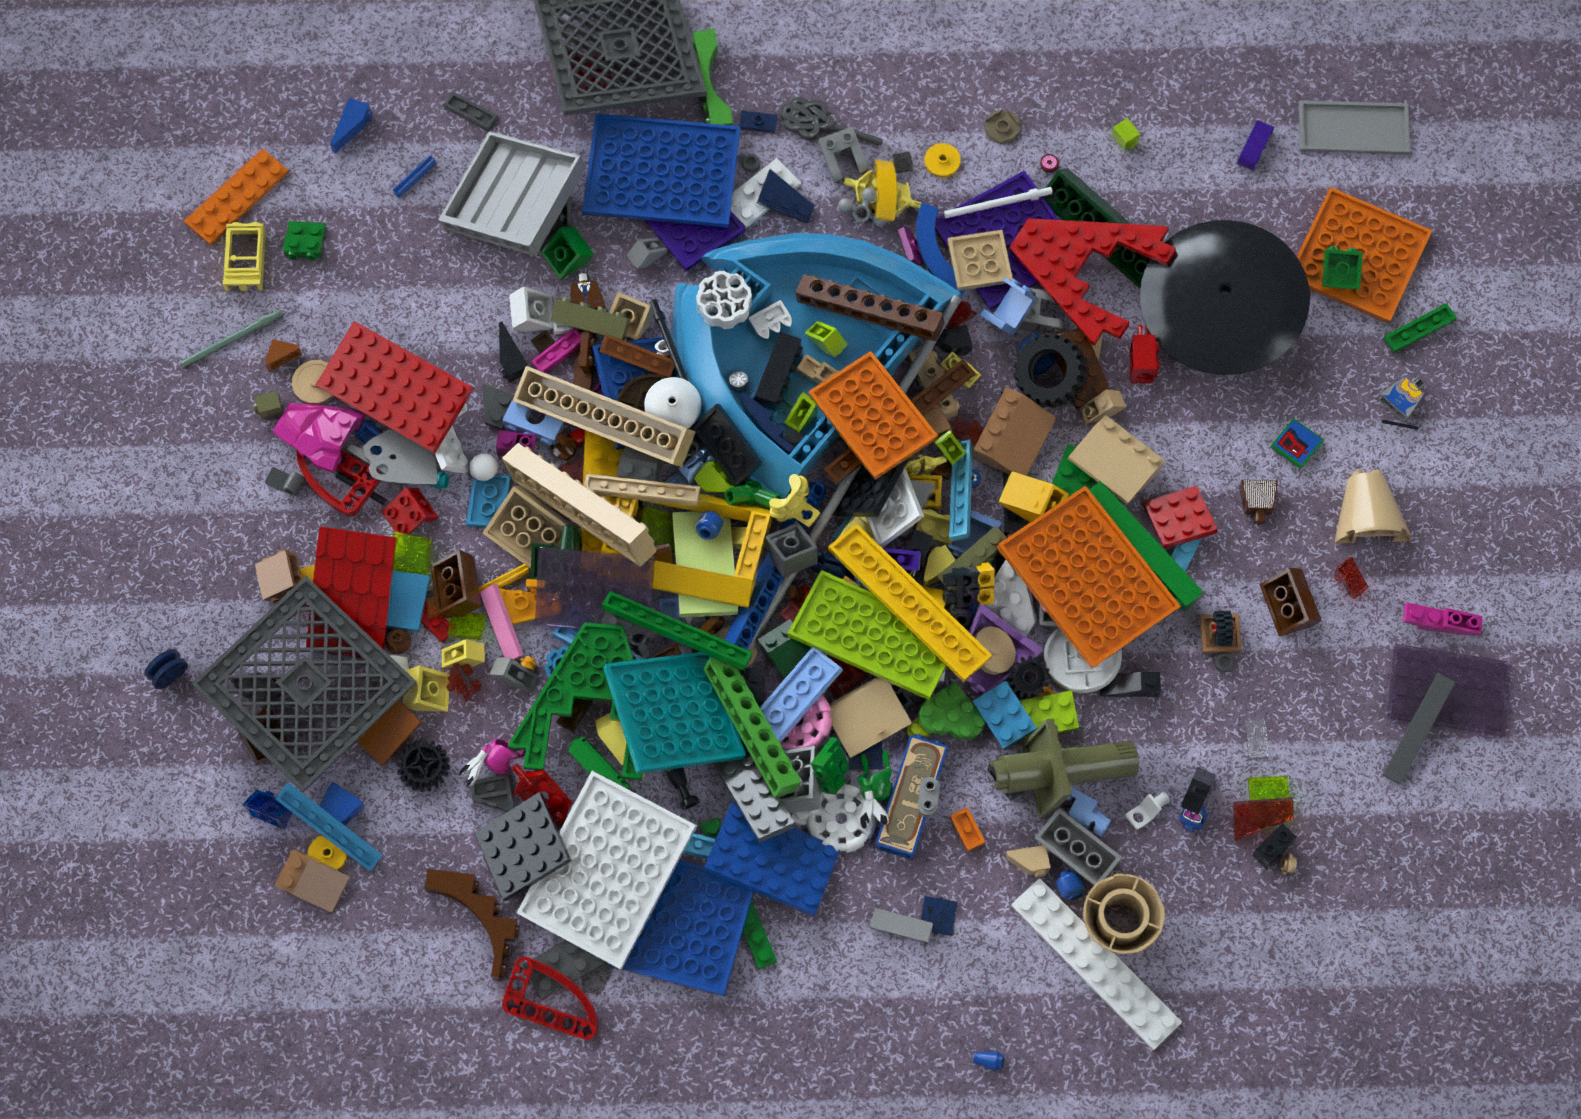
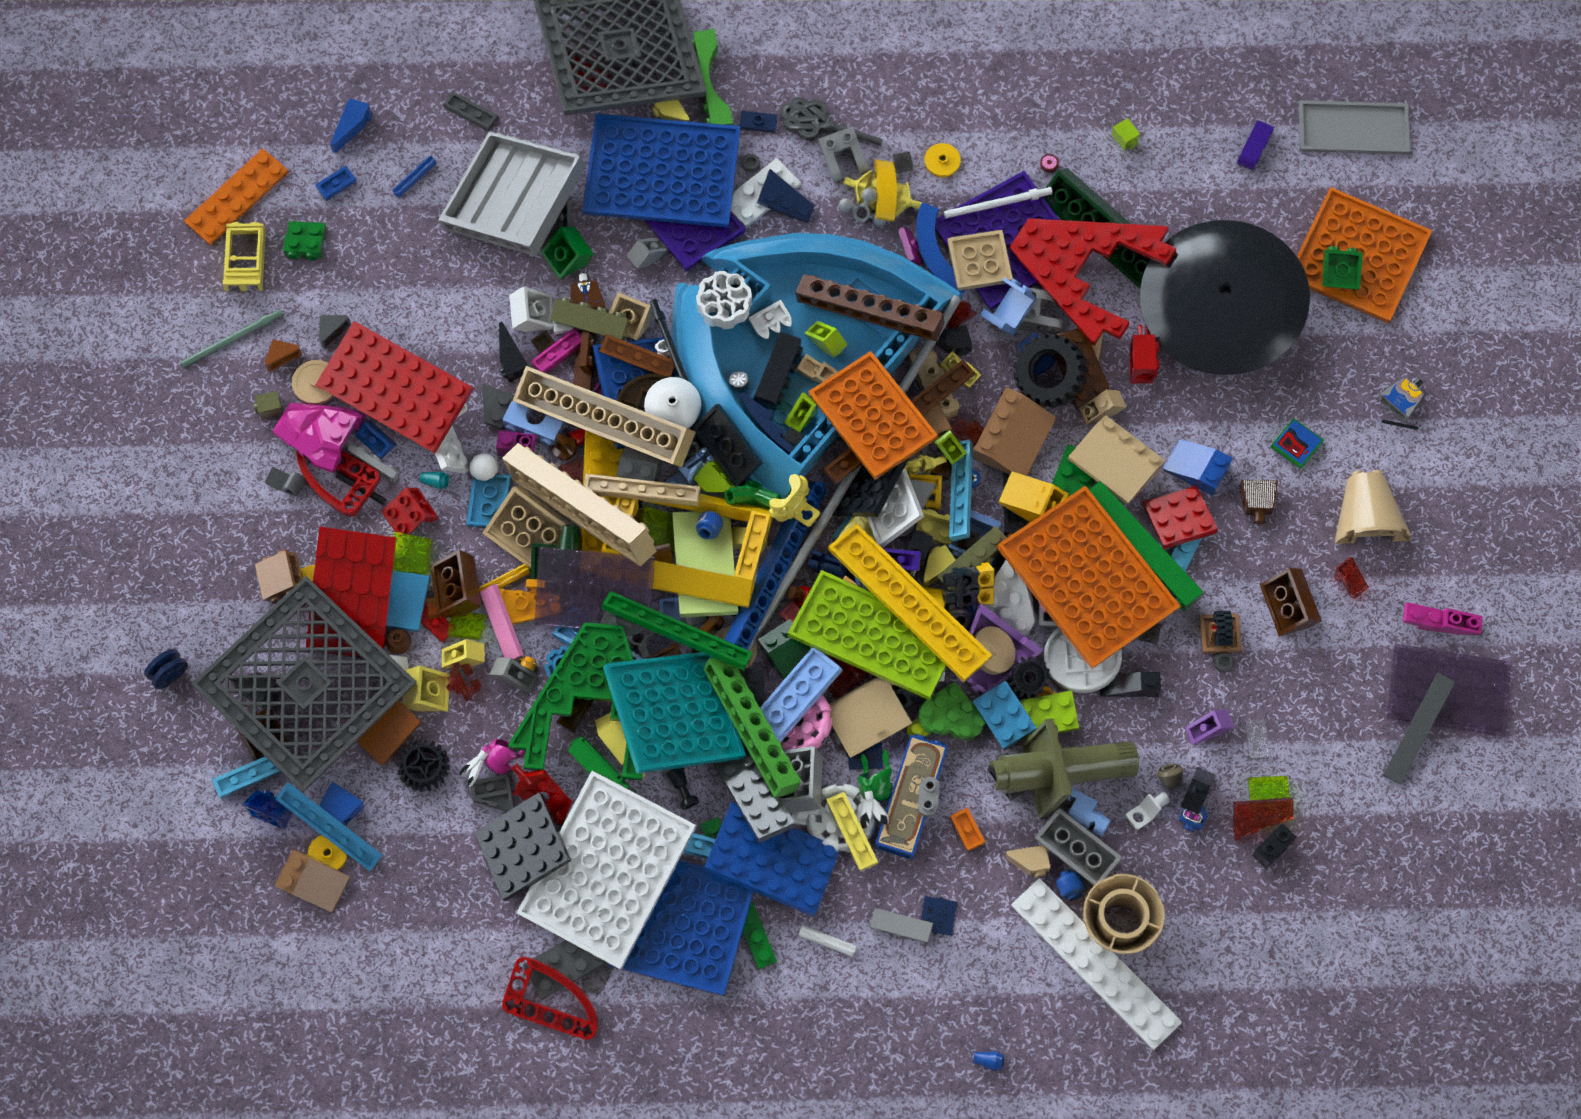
(244, 776): none -> medium azure plate
(331, 327): none -> dark grey slope
(335, 183): none -> blue plate
(412, 462): light grey piece -> none
(462, 889): reddish brown arch -> none
(670, 111): none -> light yellow slope
(791, 549): dark grey slope -> none
(827, 940): none -> white axle
(830, 767): green plate -> none
(852, 831): none -> light yellow plate
(966, 543): none -> dark brown tile
(1000, 131): dark tan tile -> none
(1151, 635): none -> clear smoke plate
(1170, 775): none -> dark tan cone
(1198, 465): none -> slope
(1209, 726): none -> medium lavender slope
(1288, 864): tan plate -> none
(1419, 328): green plate -> none

